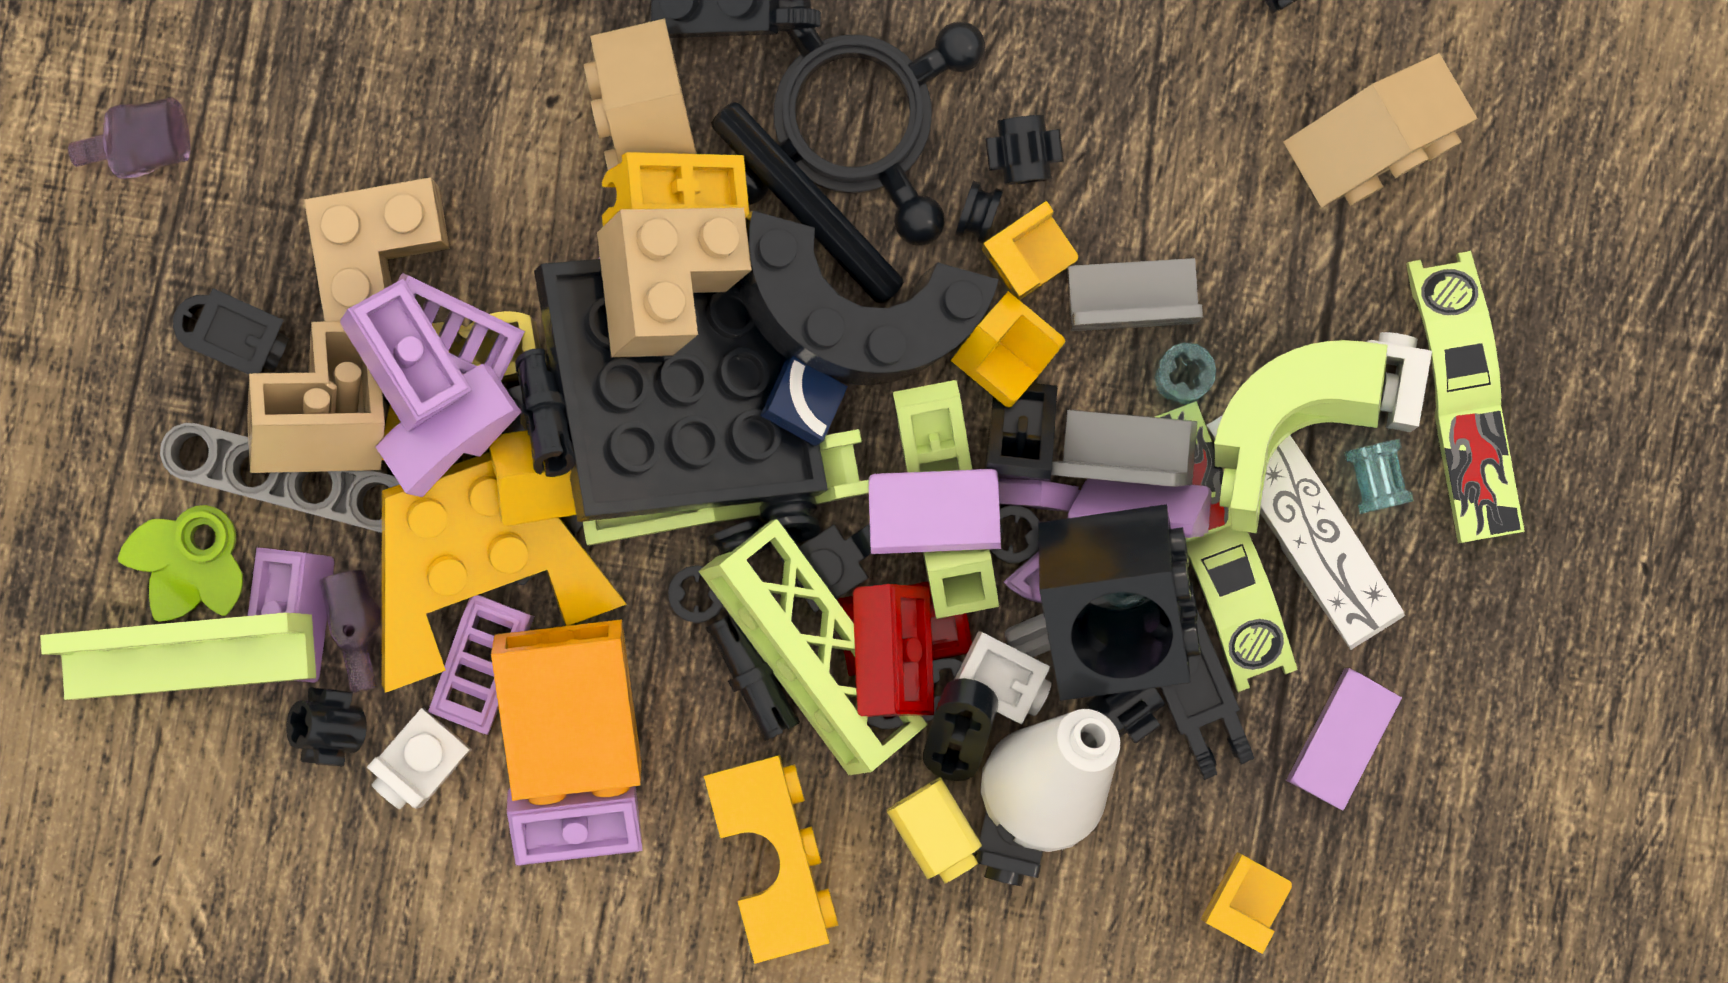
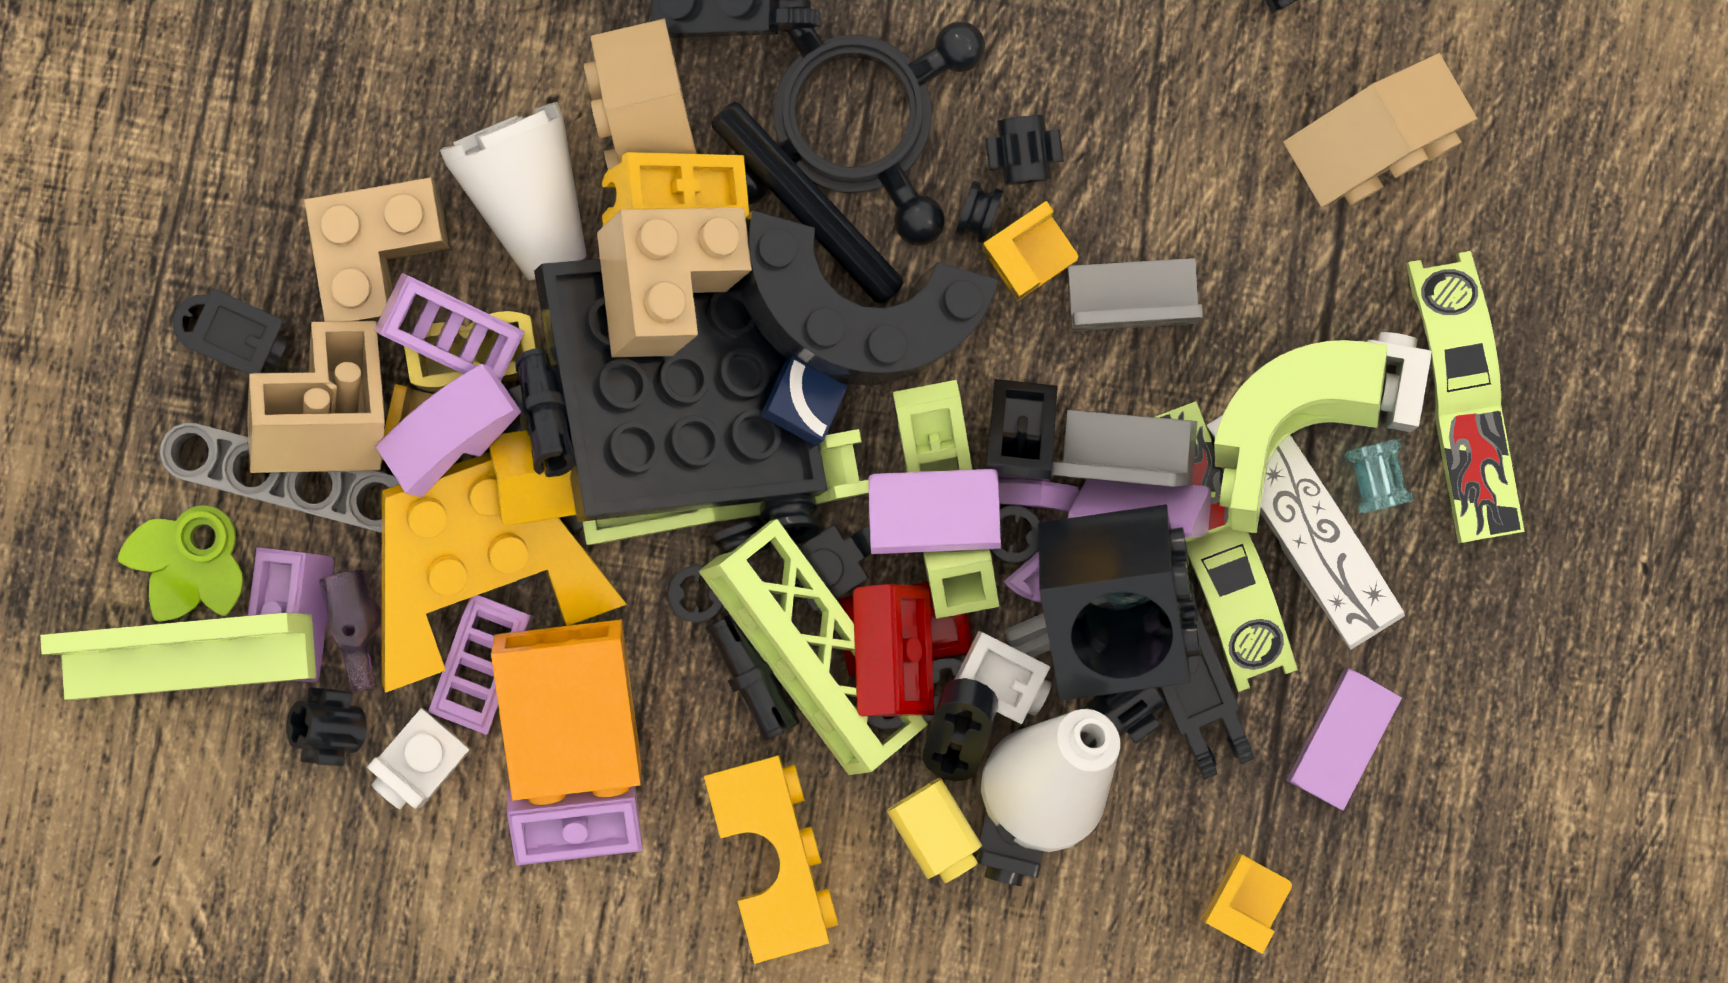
(137, 139): clear purple piece -> none
(404, 354): lavender slope -> none
(523, 186): none -> white cone
(1008, 350): yellow panel -> none
(1189, 354): clear light blue bush -> none

